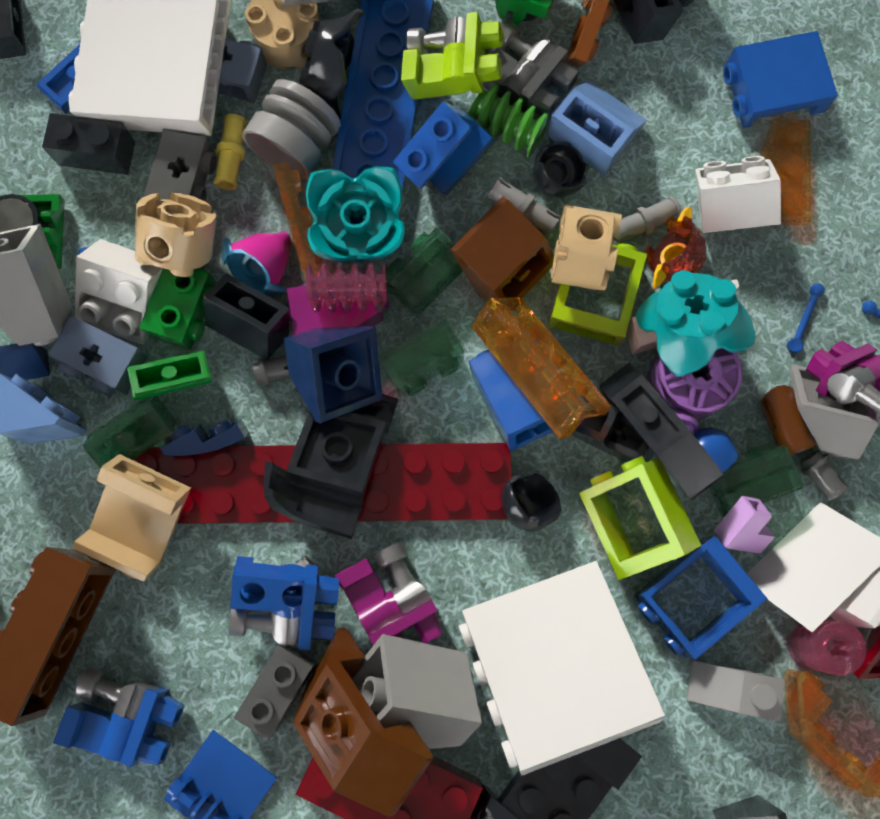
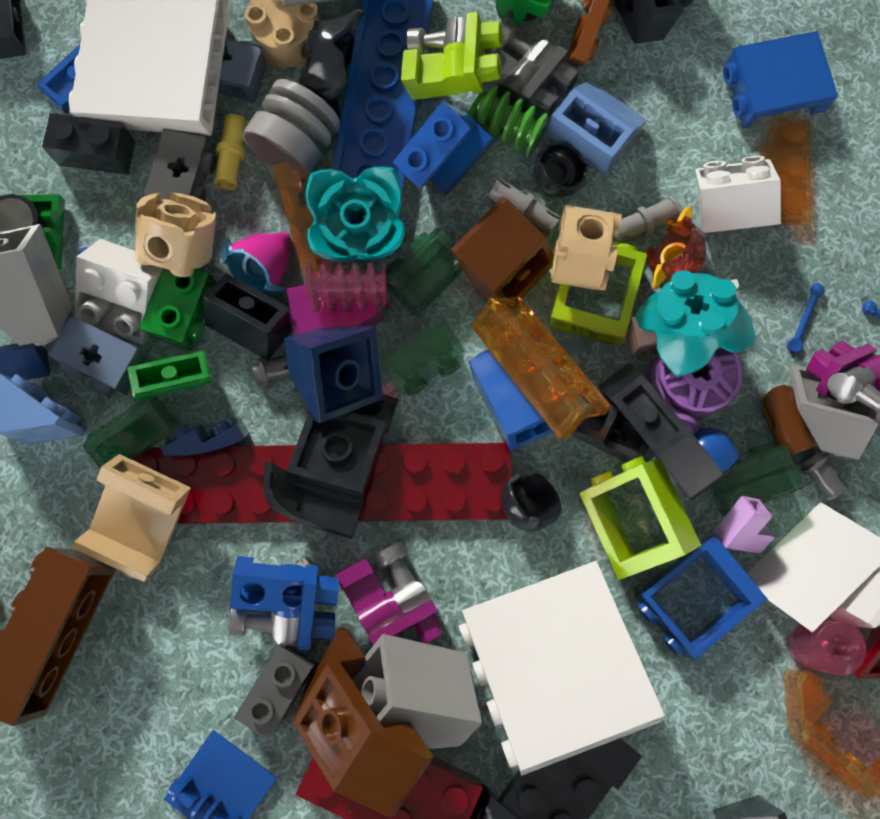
(127, 730): blue hips -> none
(736, 690): light grey slope -> none

